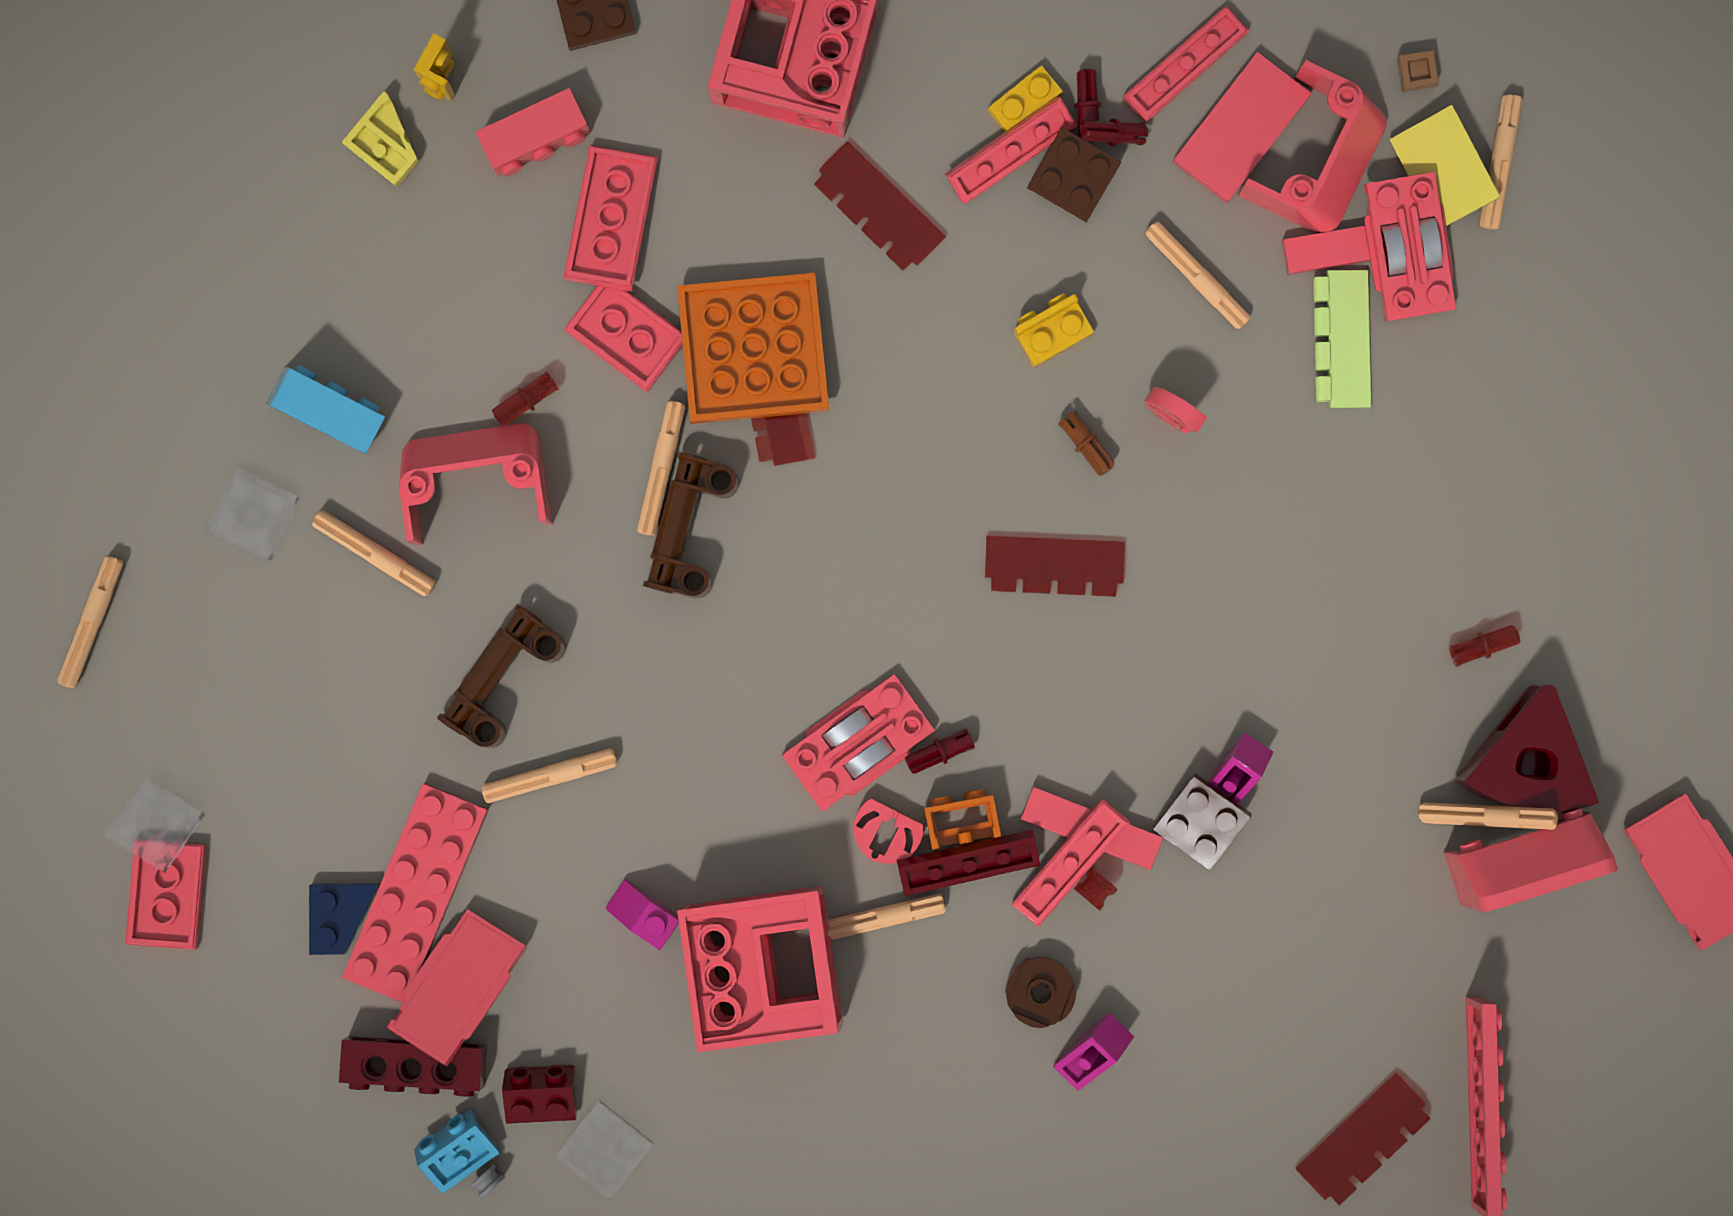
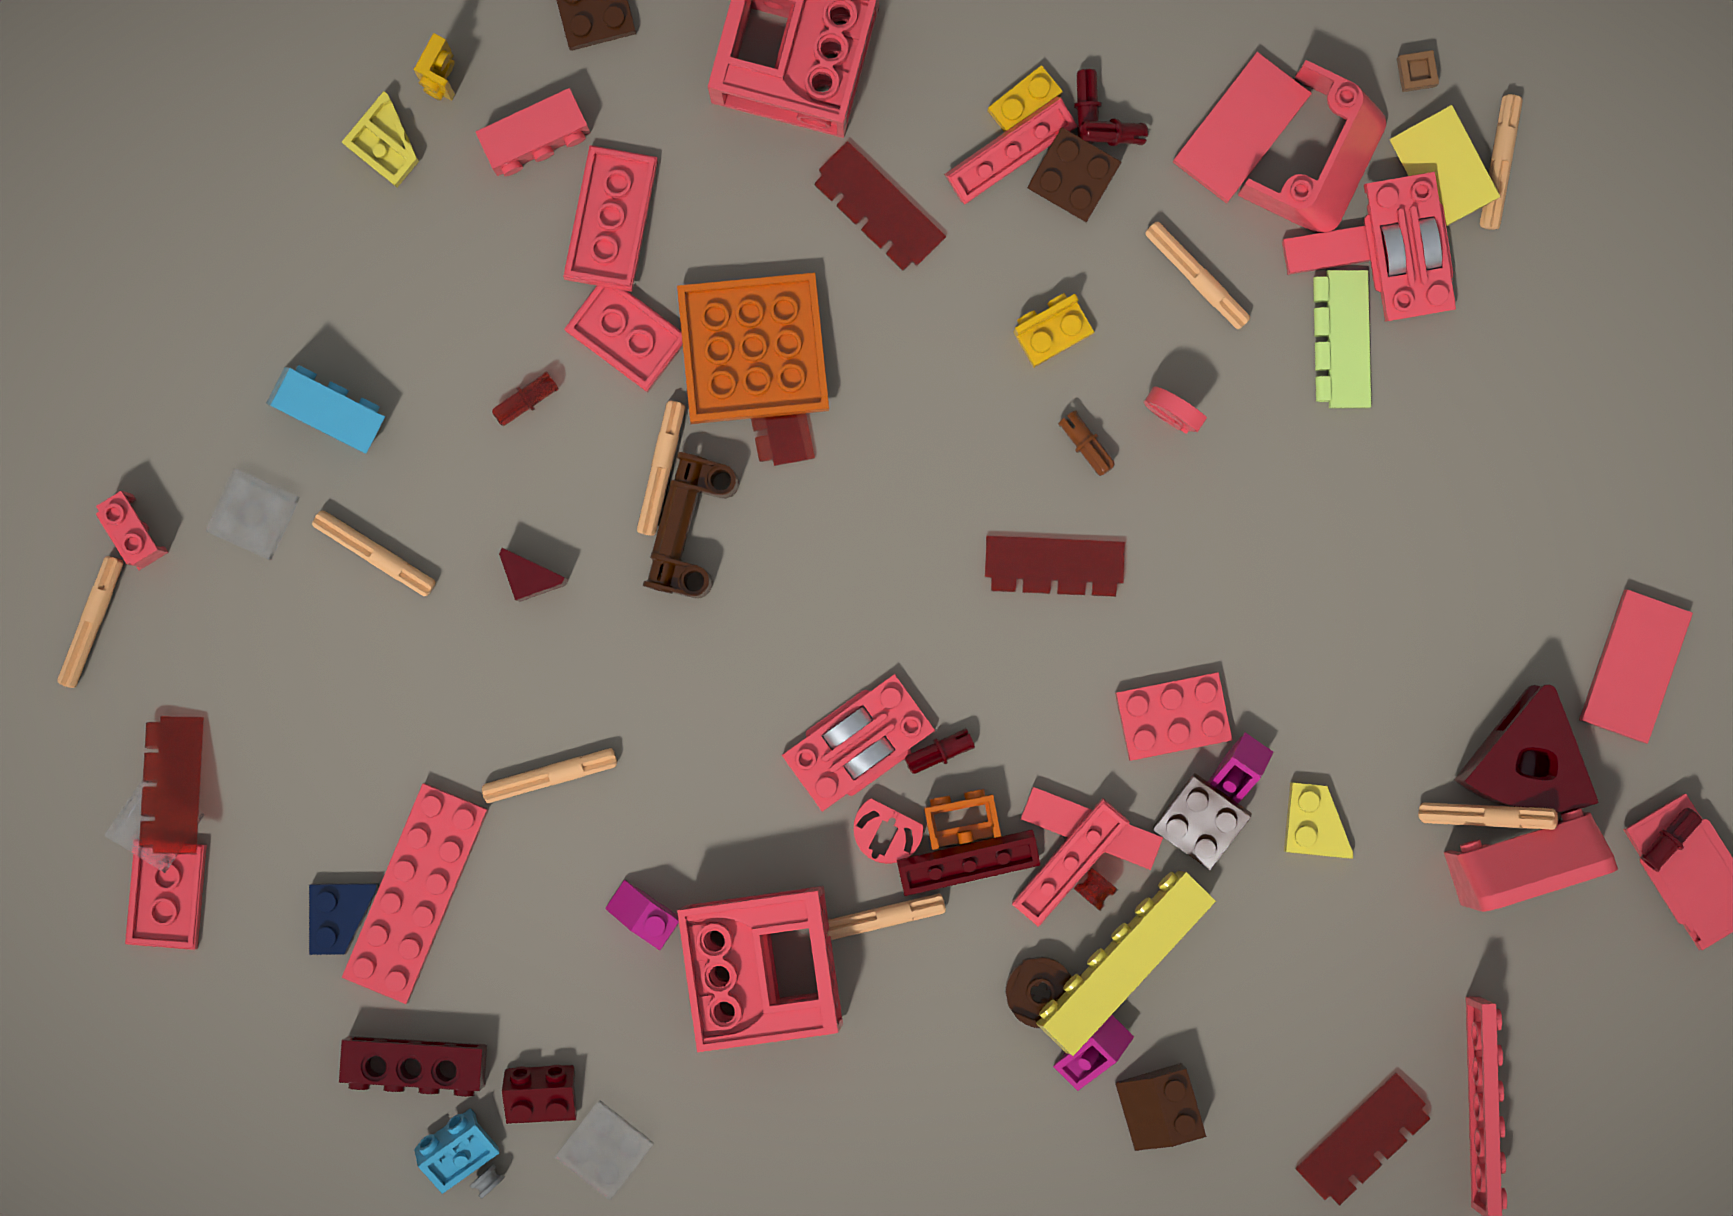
(128, 531): none -> coral window
(178, 780): none -> clear red windscreen
(456, 987): coral piece -> none
(466, 711): reddish brown piece -> none
(512, 445): coral windscreen -> none
(528, 578): none -> dark red slope
(1125, 961): none -> light yellow brick
(1160, 1108): none -> reddish brown slope
(1173, 716): none -> coral plate
(1185, 64): coral tile -> none
(1314, 823): none -> light yellow wing
(1484, 645): clear red axle -> none
(1636, 666): none -> coral tile
(1671, 839): none -> dark red axle

